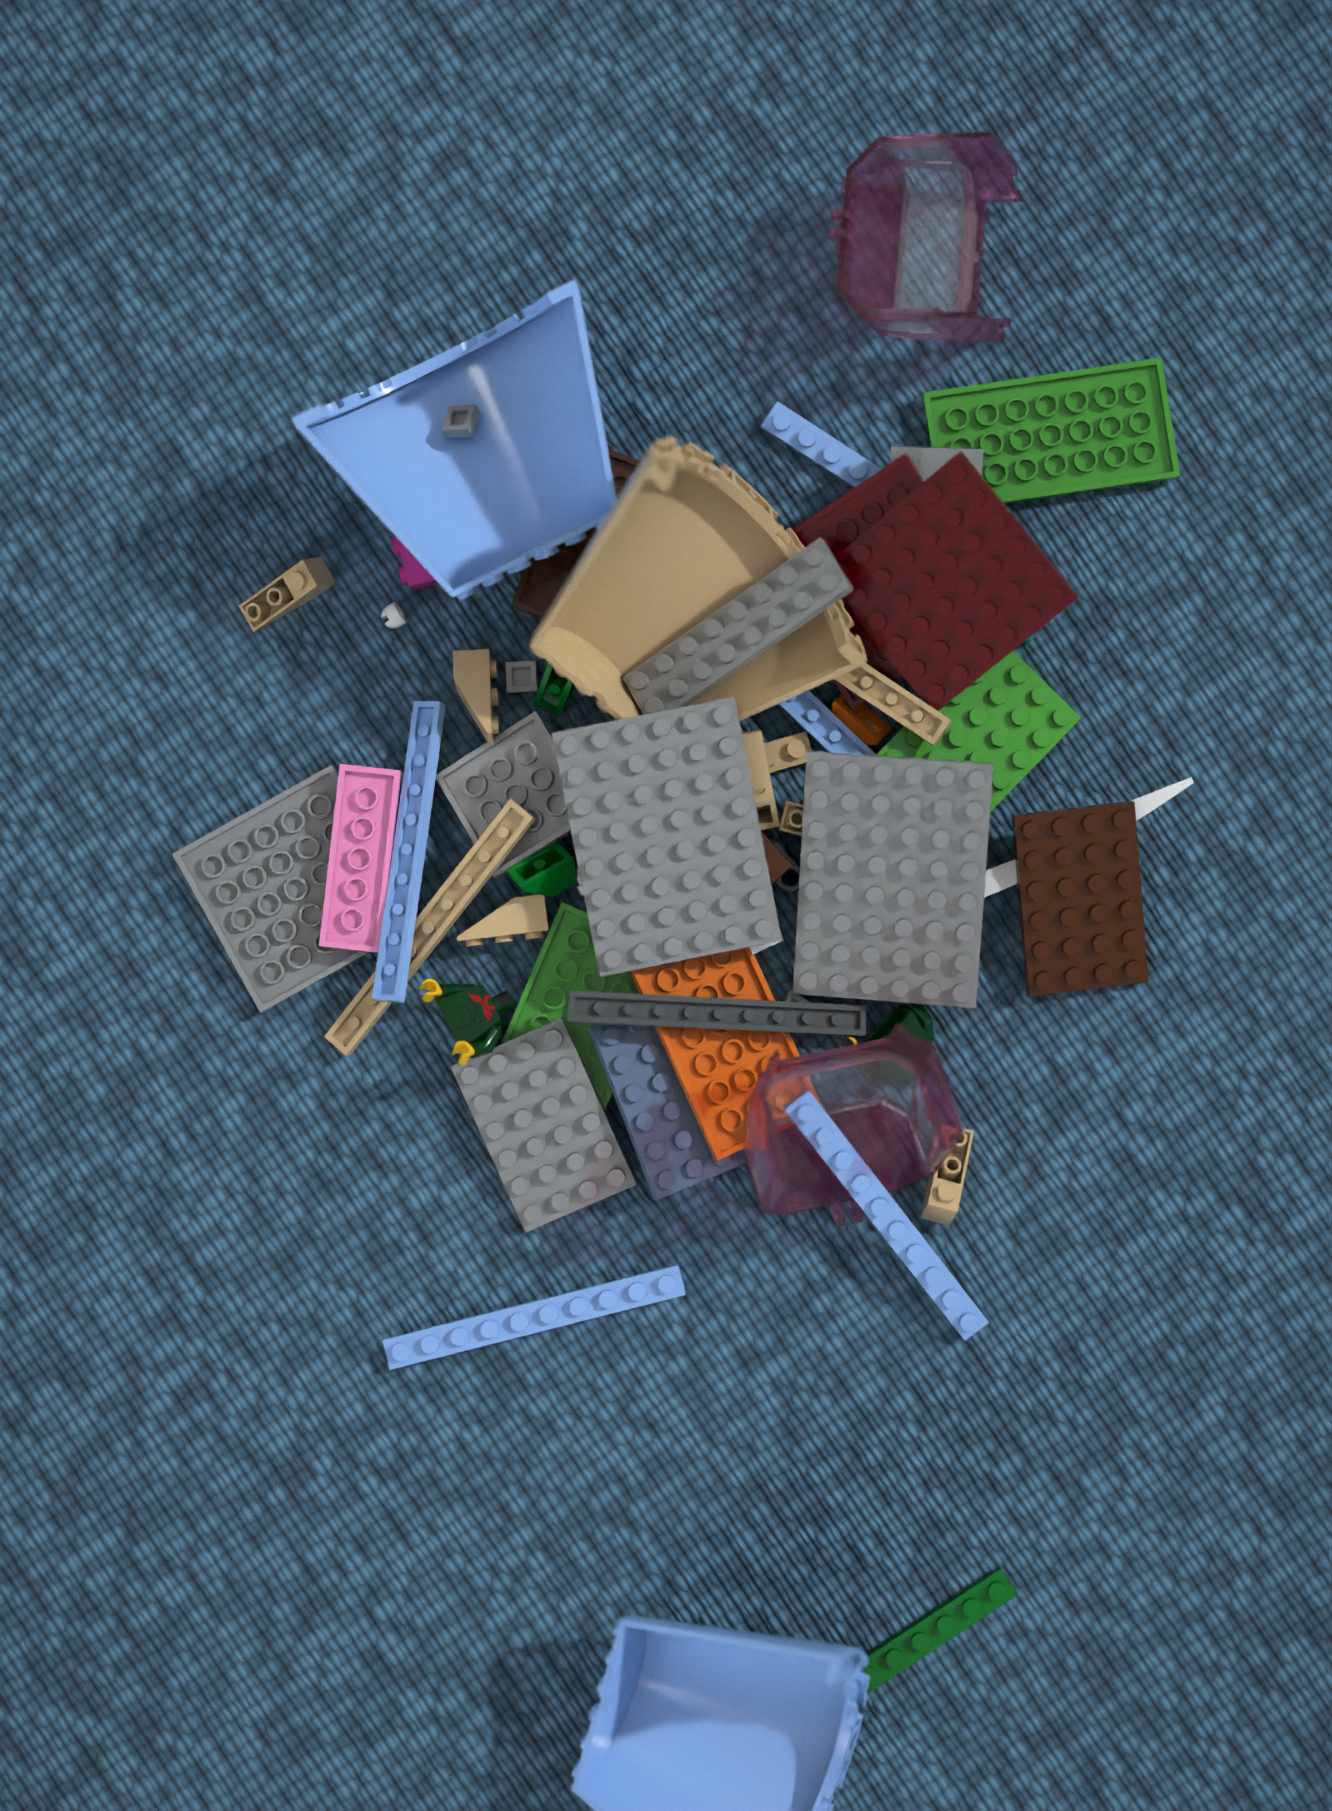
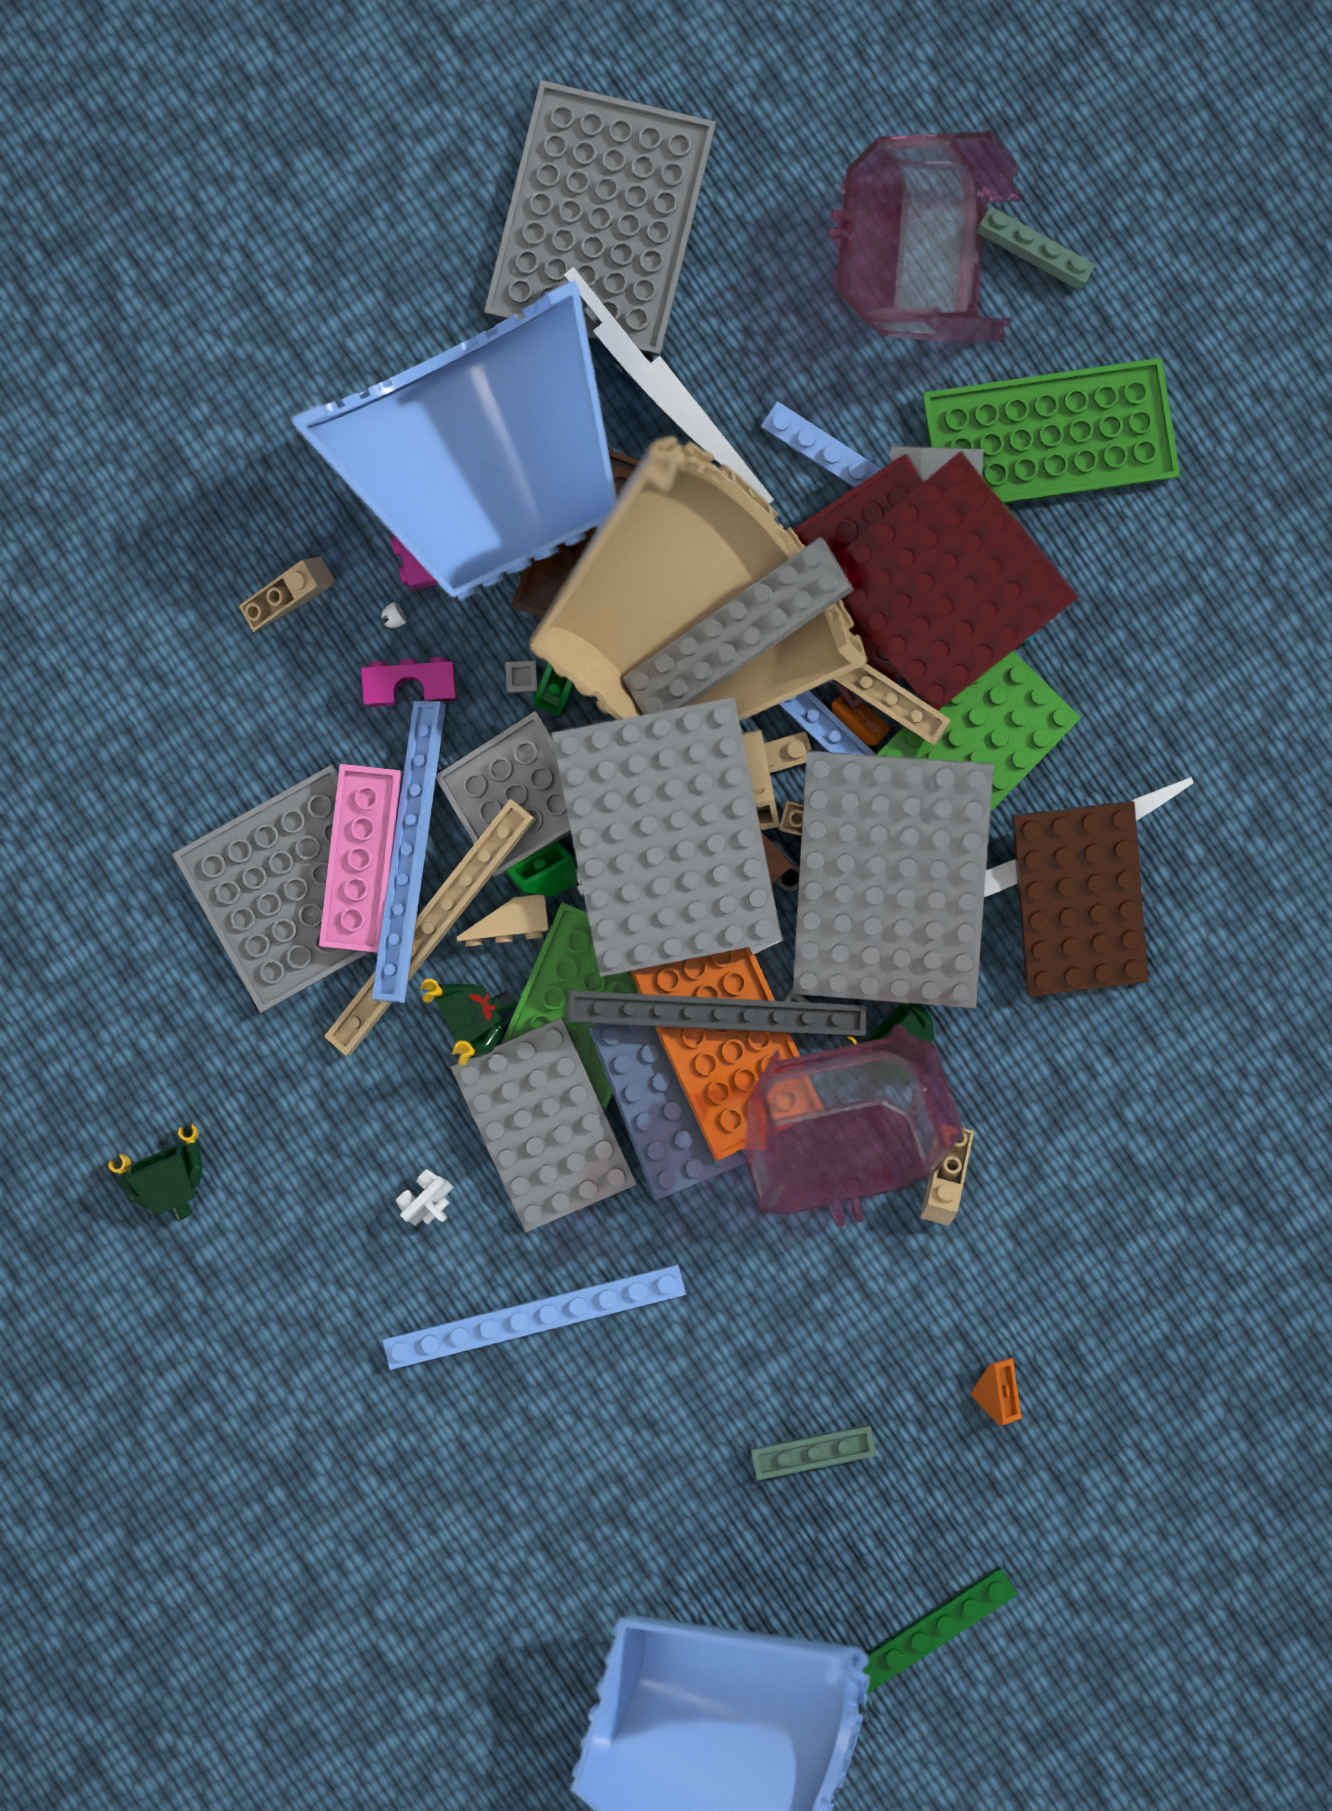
(164, 1178): none -> dark green torso
(382, 681): none -> dark pink arch
(428, 1203): none -> white hips
(460, 421): light grey plate -> none
(473, 683): tan slope -> none
(607, 194): none -> light grey plate
(663, 387): none -> white slope
(813, 1452): none -> sand green plate
(885, 1214): light blue plate -> none
(998, 1392): none -> orange slope
(1035, 248): none -> sand green plate

